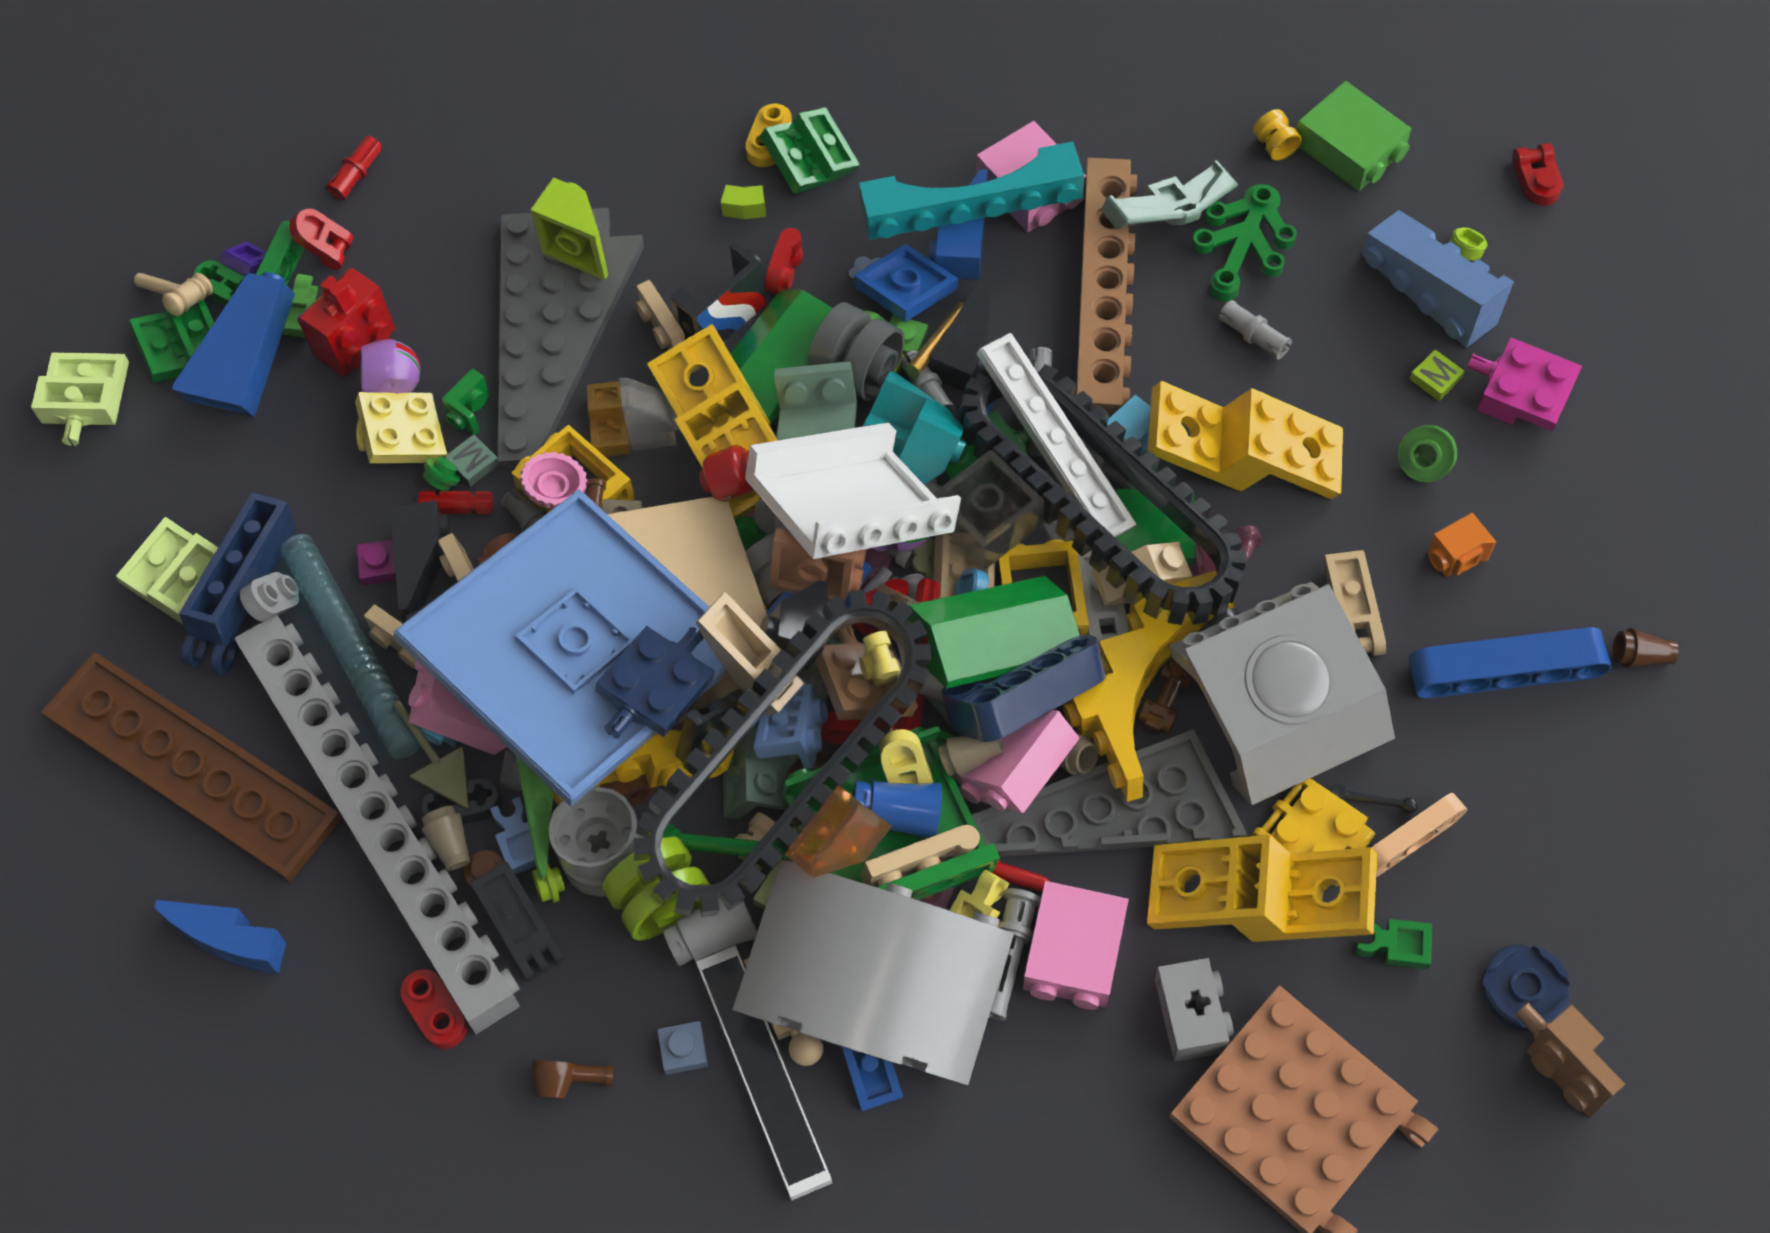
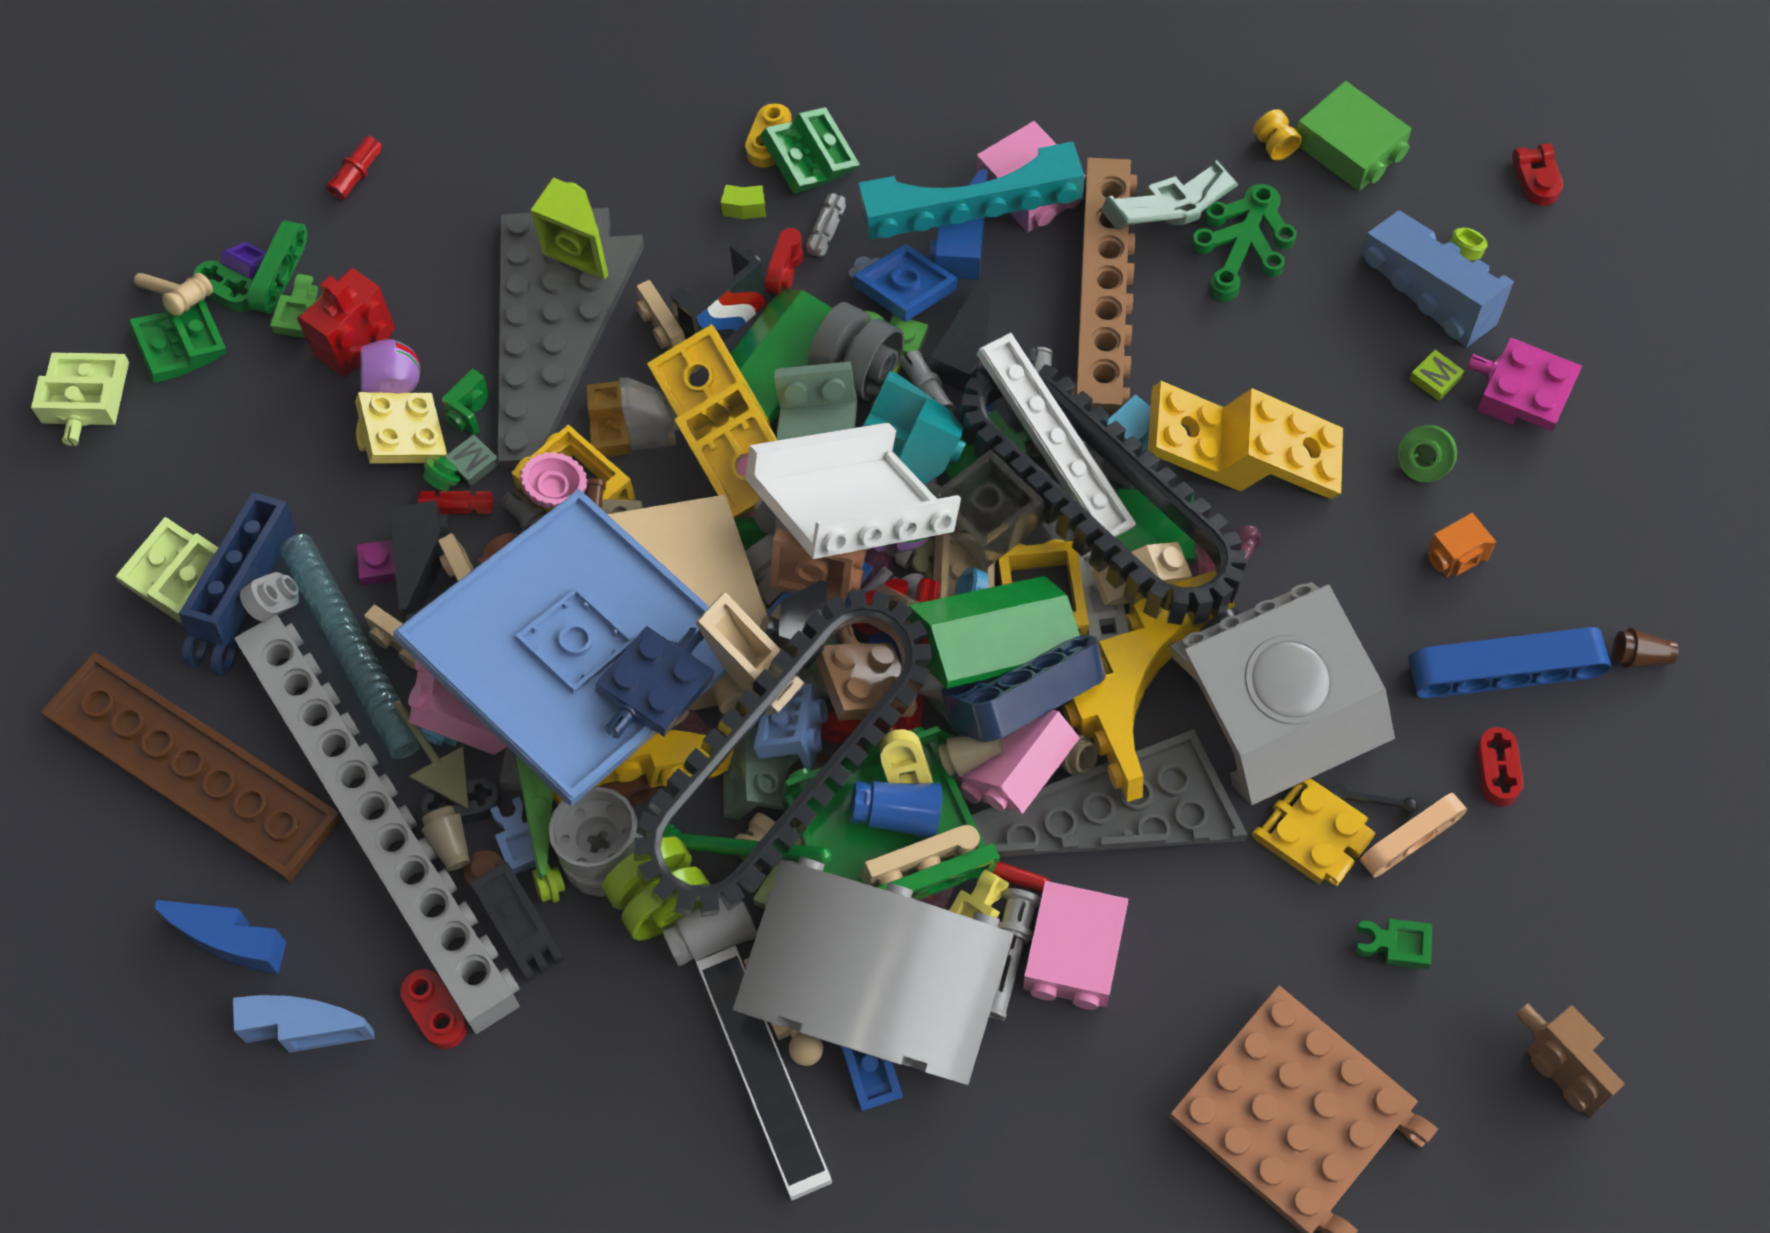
(239, 348): blue slope -> none
(297, 1022): none -> medium blue slope
(311, 230): plate -> none
(554, 1078): reddish brown bar -> none
(682, 1047): sand blue plate -> none
(698, 726): black wing -> none
(725, 473): red head -> none
(826, 225): none -> light grey axle
(838, 835): clear orange slope -> none
(877, 662): light yellow plate -> none
(922, 358): pearl gold bar -> none
(1159, 715): reddish brown bar -> none
(1191, 1034): light grey brick -> none
(1255, 329): light grey pin -> none
(1263, 889): yellow bracket -> none
(1352, 586): tan plate -> none
(1508, 765): none -> red beam
(1542, 984): dark blue tile -> none

